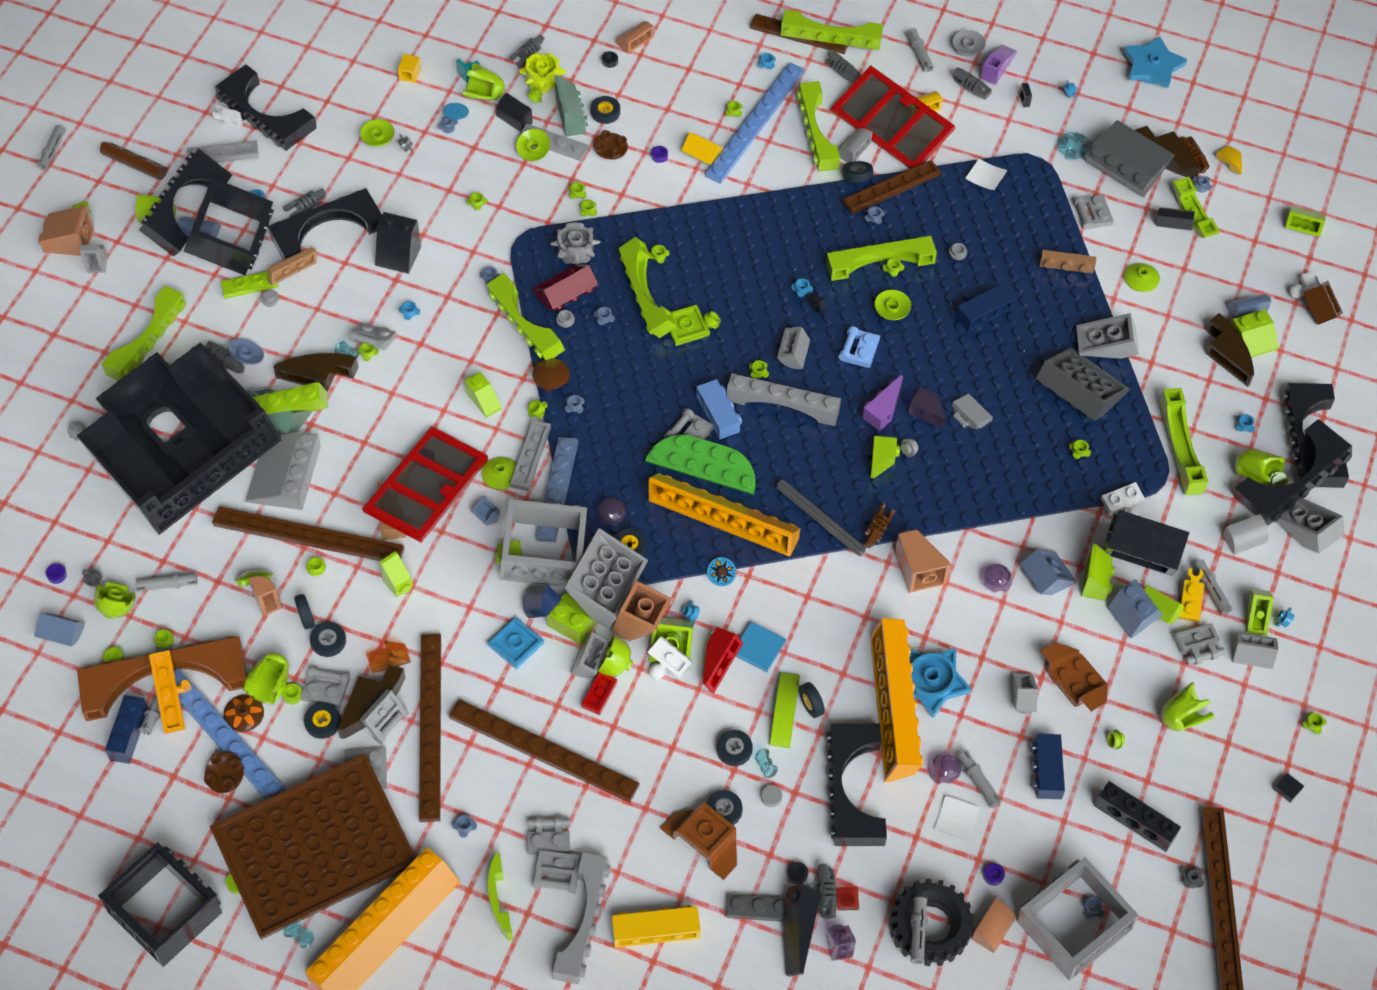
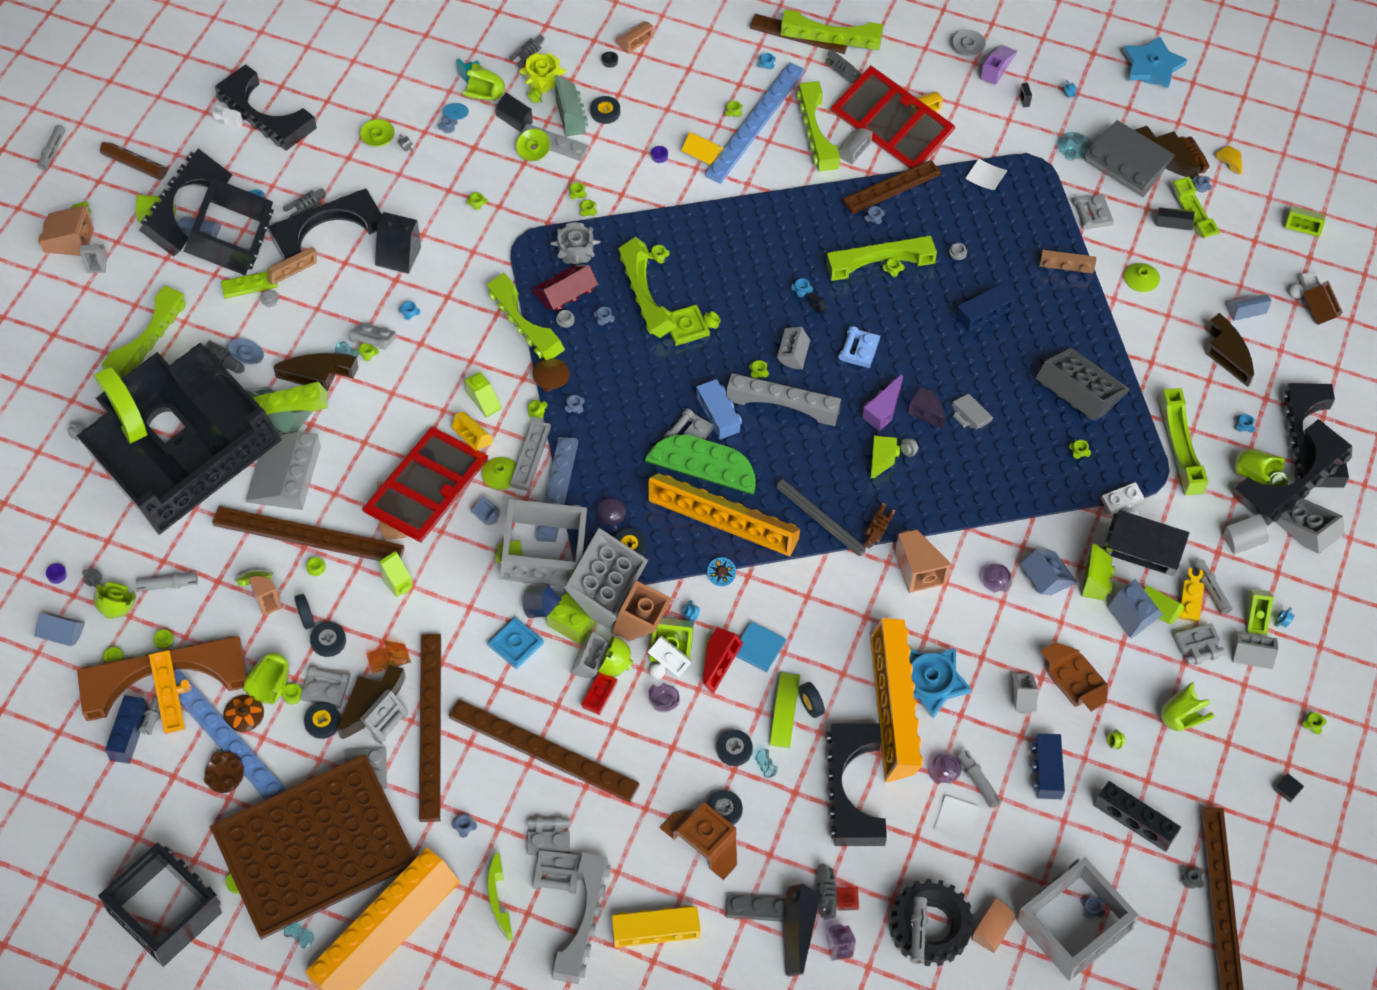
(122, 403): none -> lime slope
(230, 151): light grey plate -> none
(409, 68): yellow brick -> none
(471, 431): none -> yellow brick
(489, 274): sand blue plate -> none
(610, 145): reddish brown dish -> none
(664, 697): none -> clear purple hair
(771, 796): light grey tile -> none
(797, 873): black tile -> none
(857, 171): black bush -> none
(892, 299): lime dish -> none
(918, 45): light grey pin -> none
(972, 83): dark grey hinge -> none
(993, 874): dark purple tile -> none
(1108, 337): light grey slope -> none
(1257, 332): lime slope -> none

